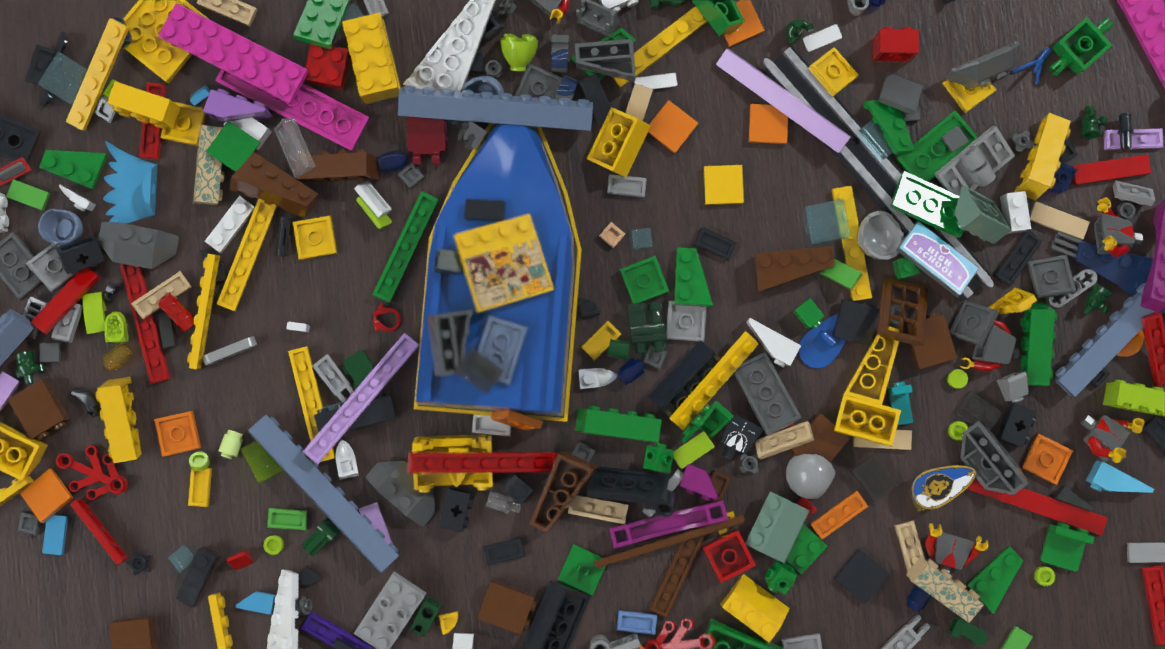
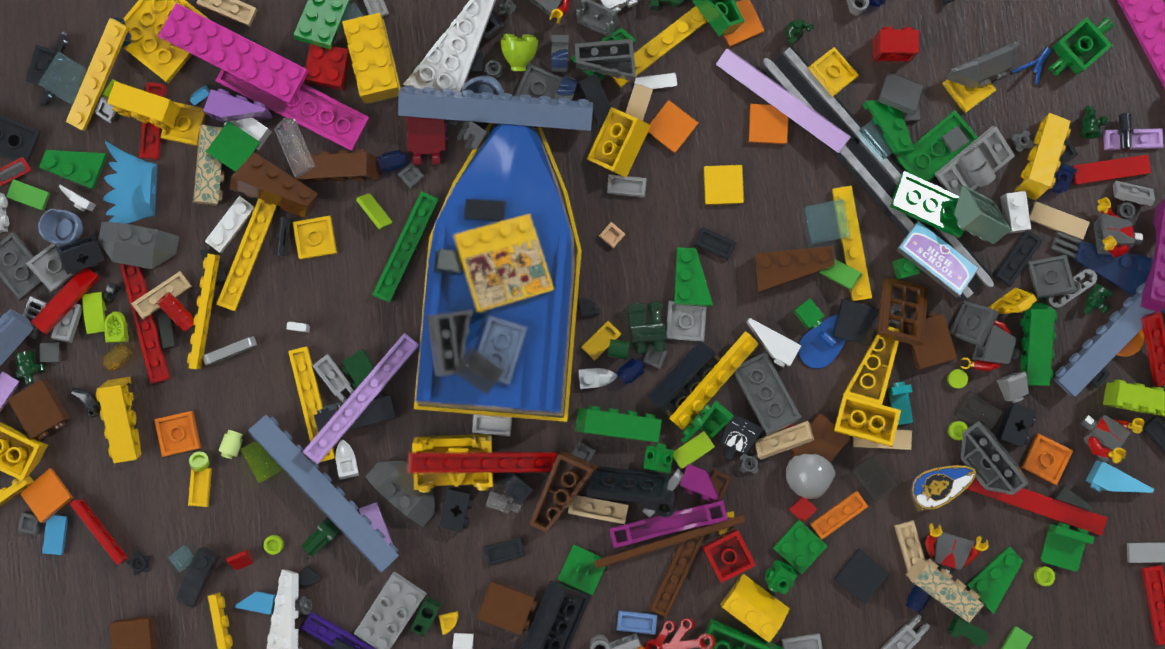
(96, 474): red plant -> none
(287, 519): bright green tile -> none
(373, 199): white tile -> none
(382, 310): red piece -> none
(516, 420): orange tile -> none
(641, 238): clear light blue tile -> none
(644, 280): green plate -> none
(777, 527): sand green slope -> none
(822, 38): white sticker -> none
(880, 235): light grey cylinder -> none

